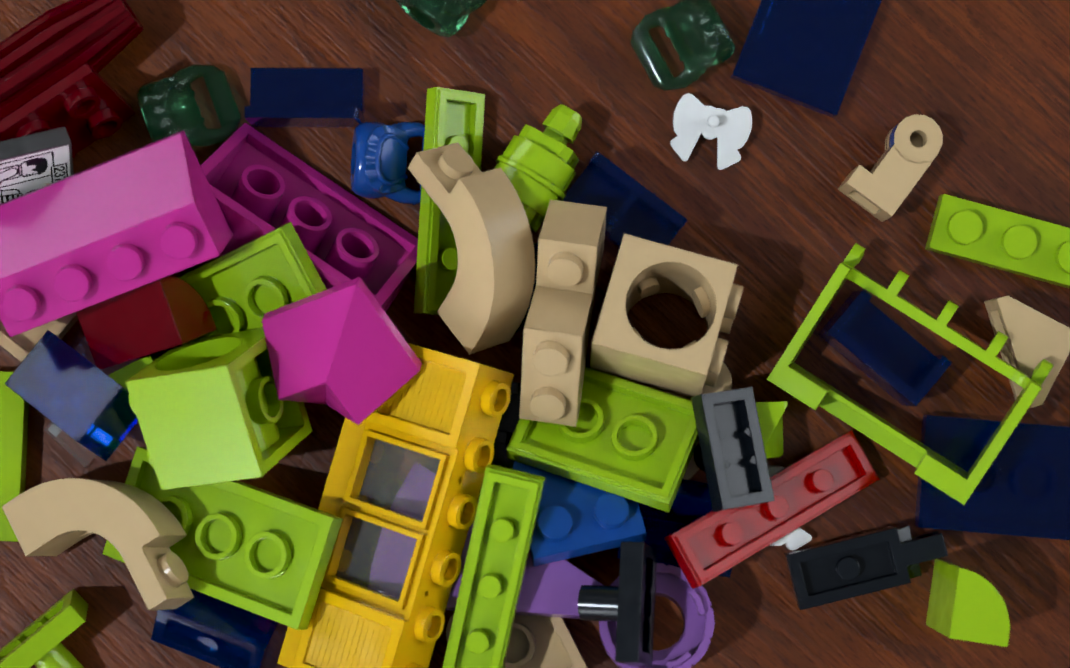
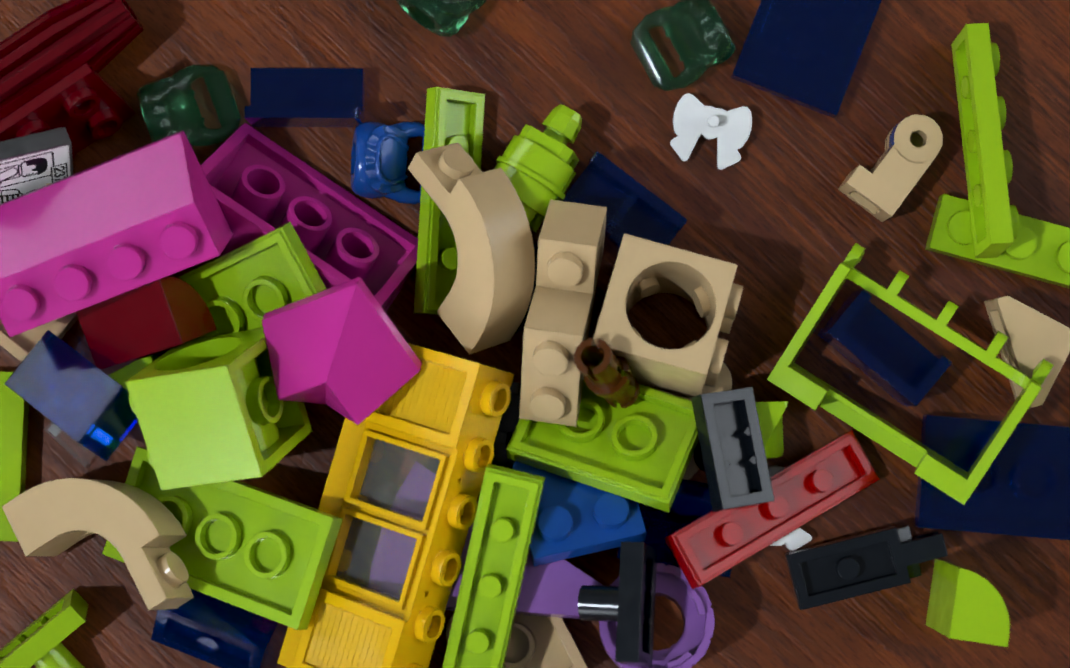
(603, 373): none -> reddish brown pin
(981, 121): none -> lime plate

